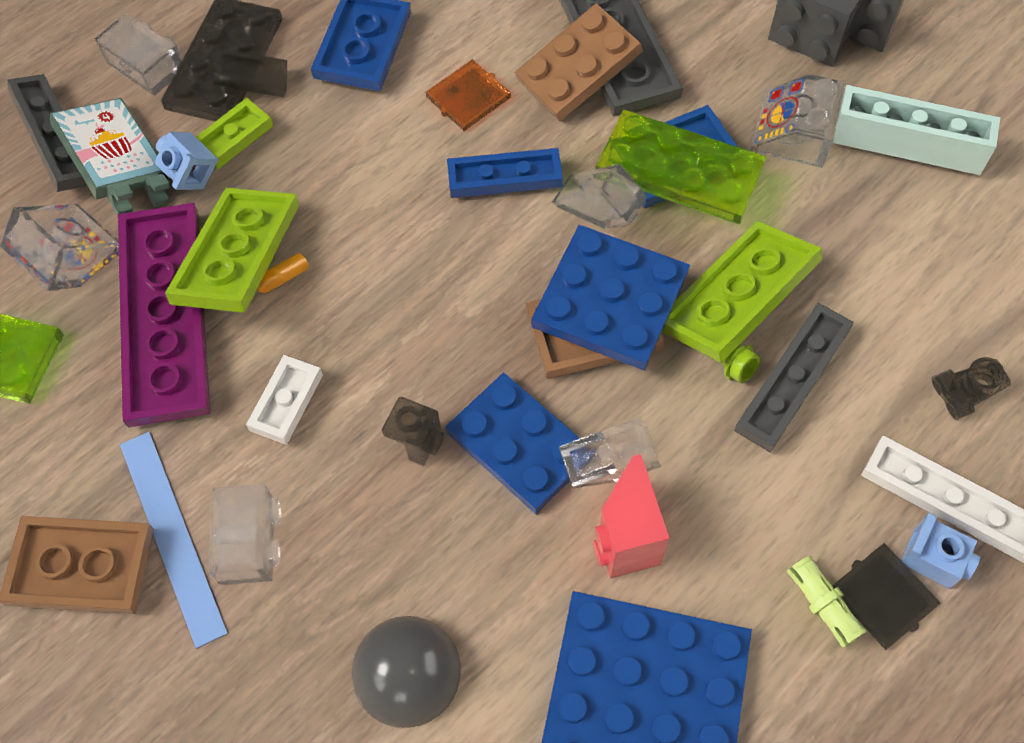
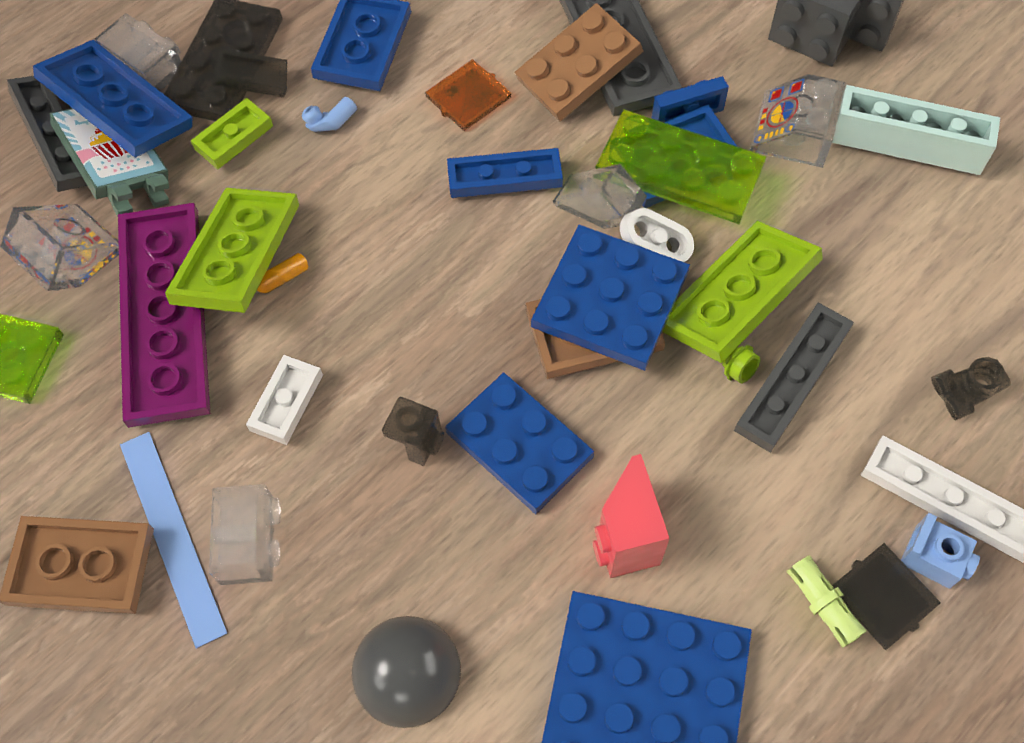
(113, 97): none -> blue plate
(177, 156): light blue brick -> none
(330, 120): none -> light blue arm
(606, 454): clear slope -> none
(655, 232): none -> white plate
(684, 100): none -> blue plate

